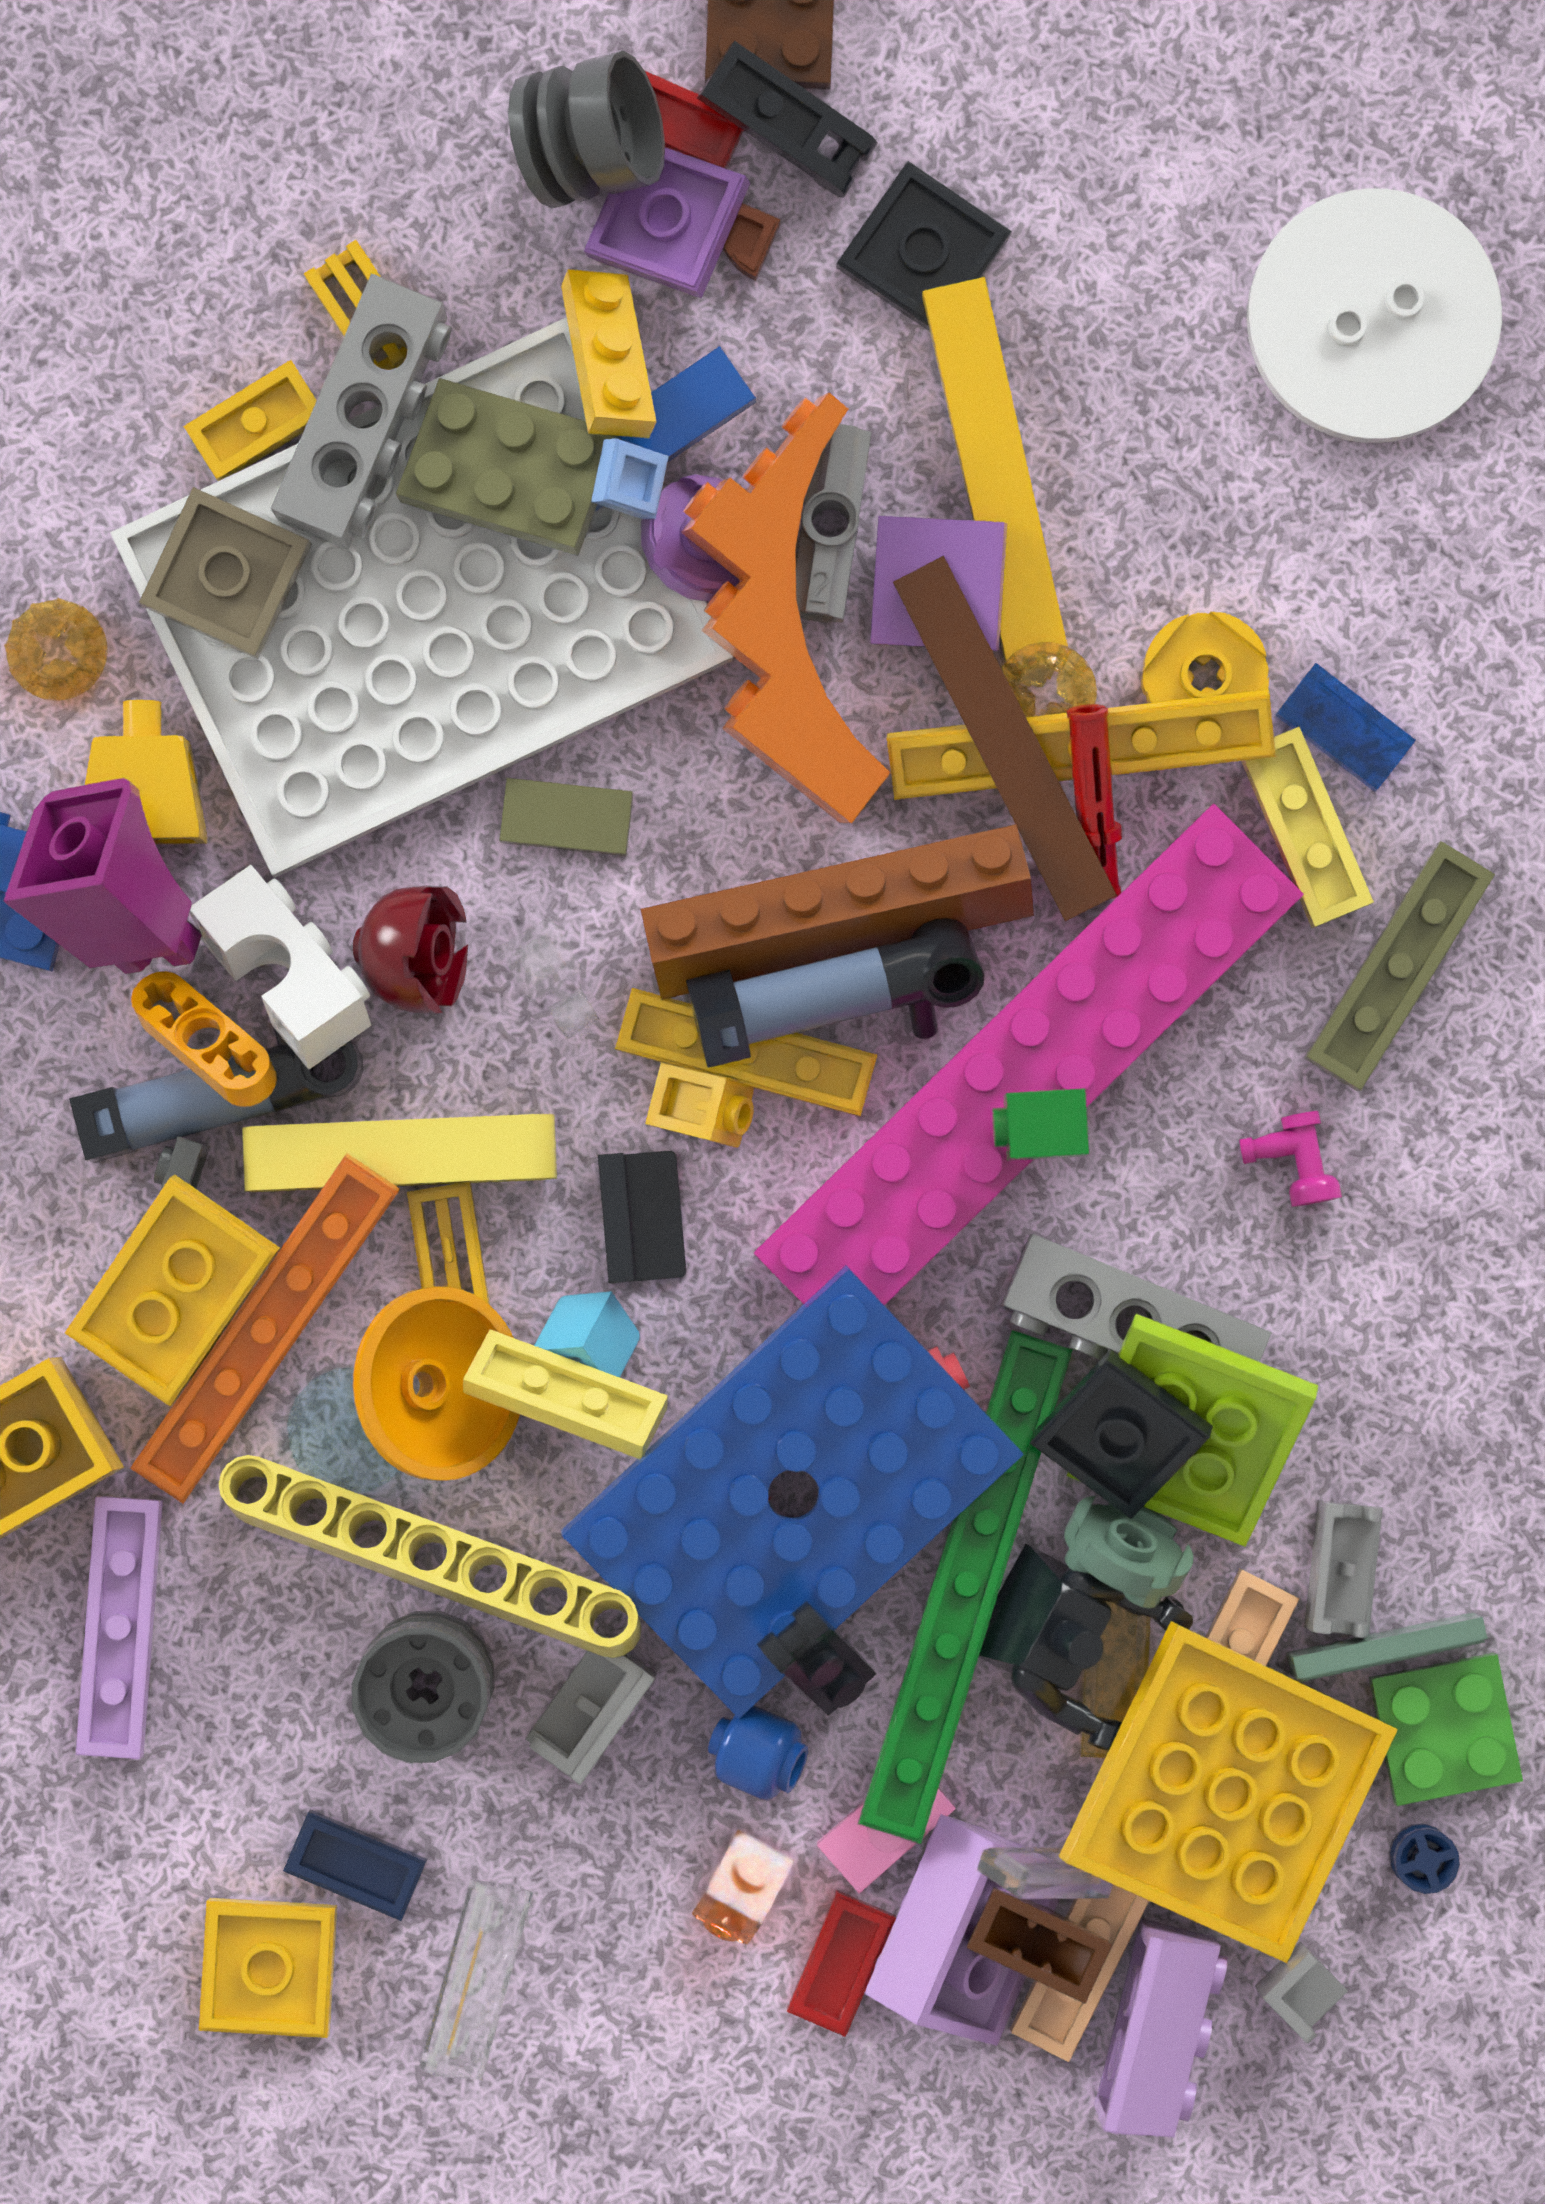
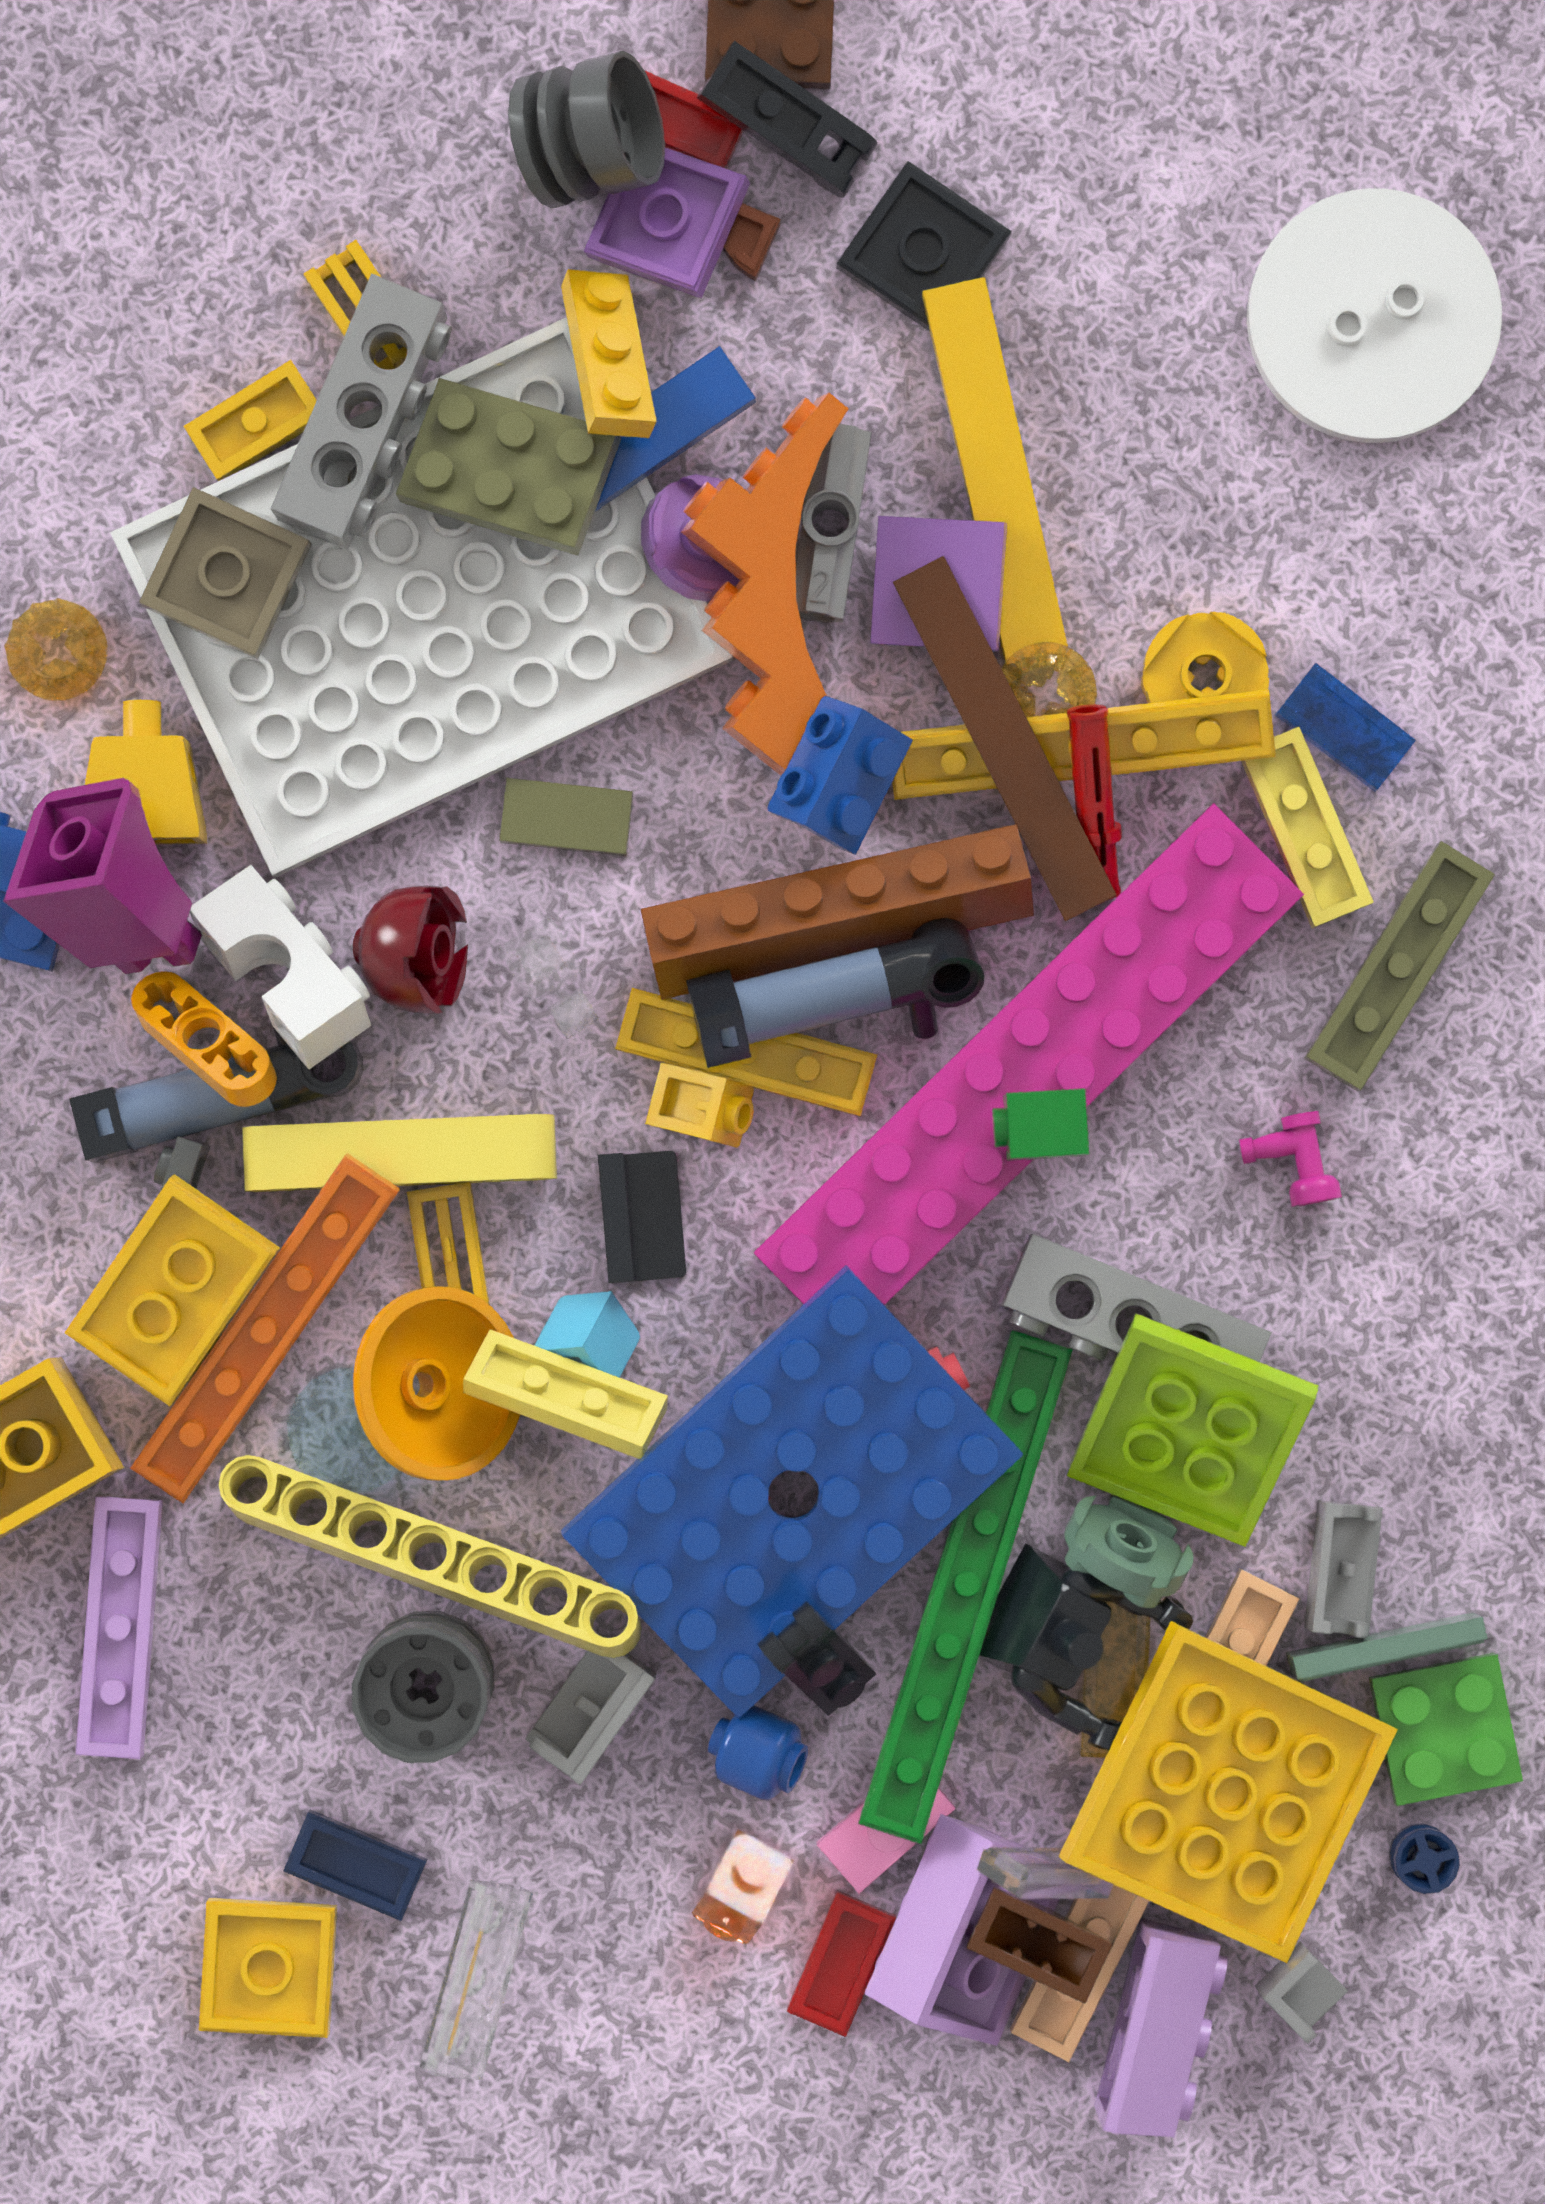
(629, 479): light blue tile -> none
(839, 773): none -> blue bracket
(1121, 1434): black tile -> none

